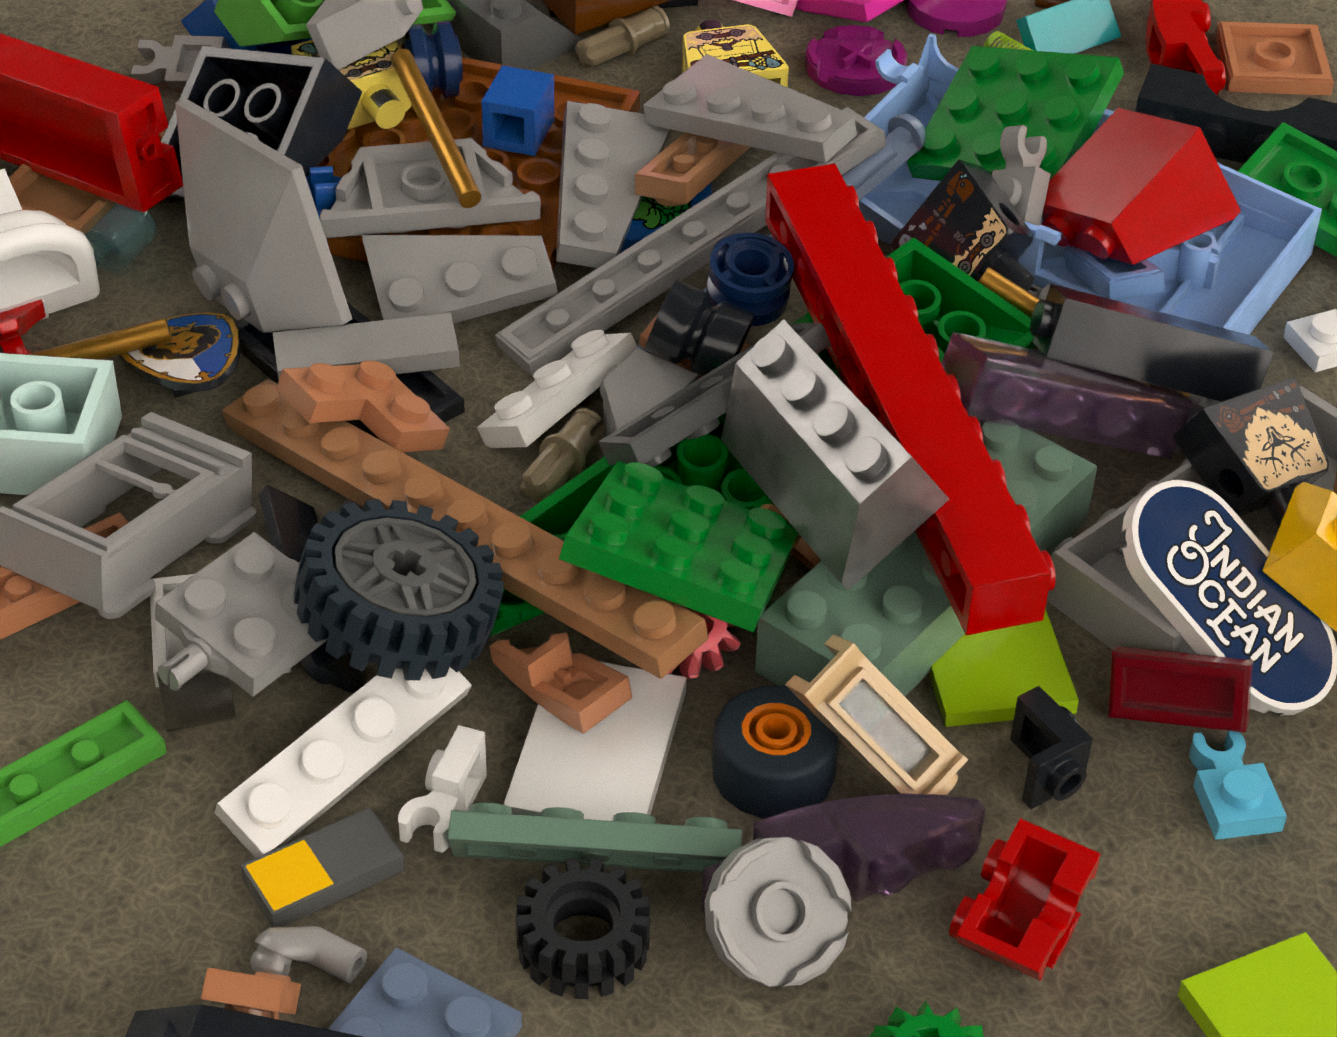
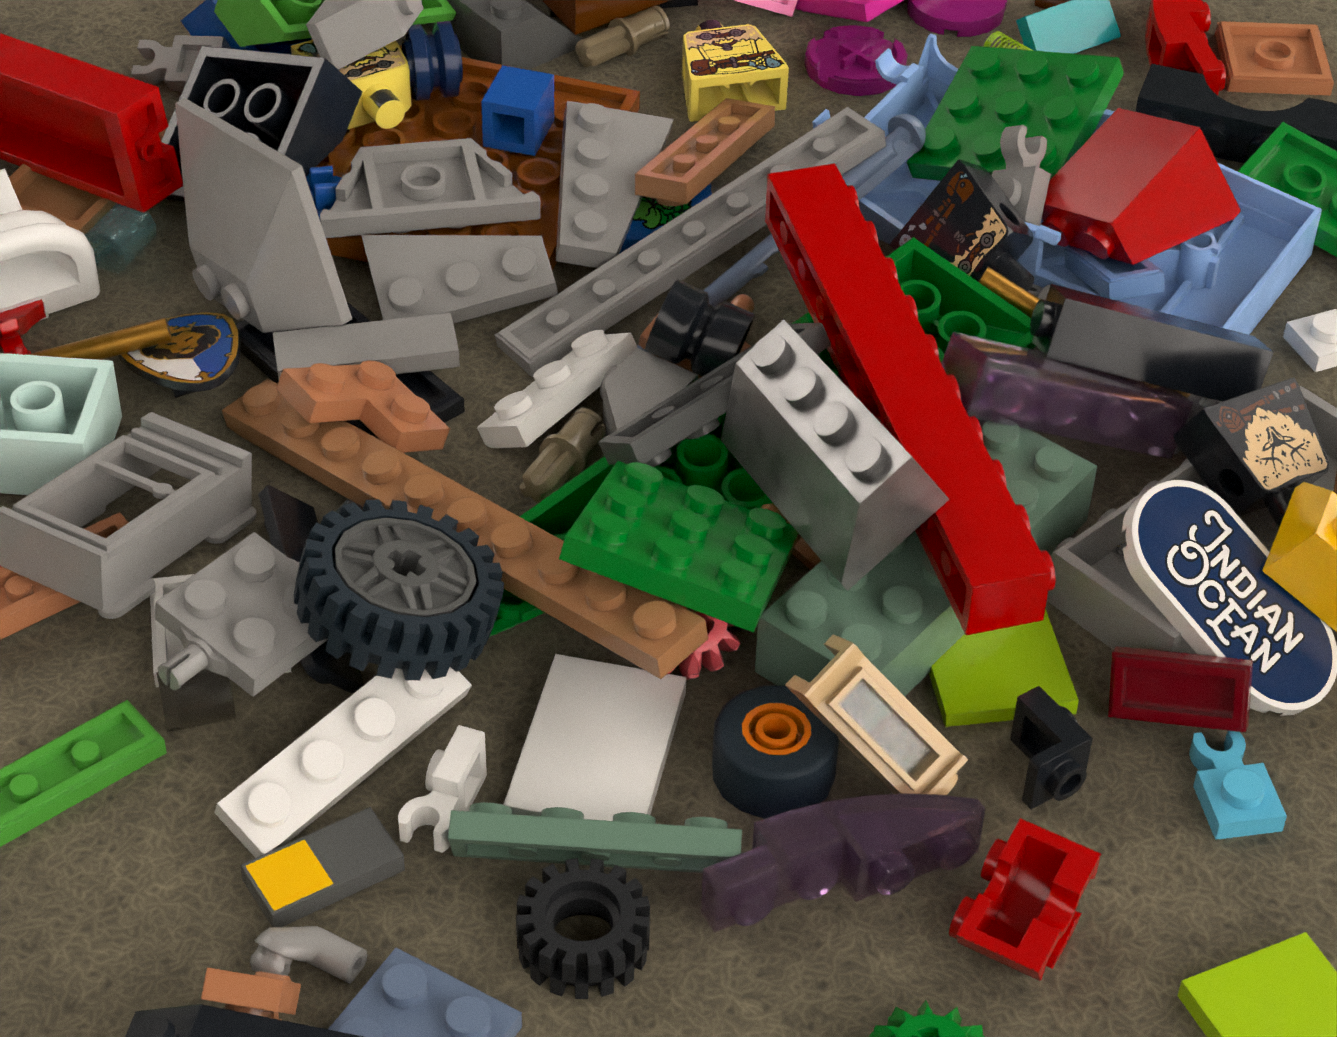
(436, 129): pearl gold bar -> none
(564, 683): nougat slope -> none
(750, 111): light grey wing -> none
(751, 274): dark blue wheel -> none
(777, 911): light grey tile -> none

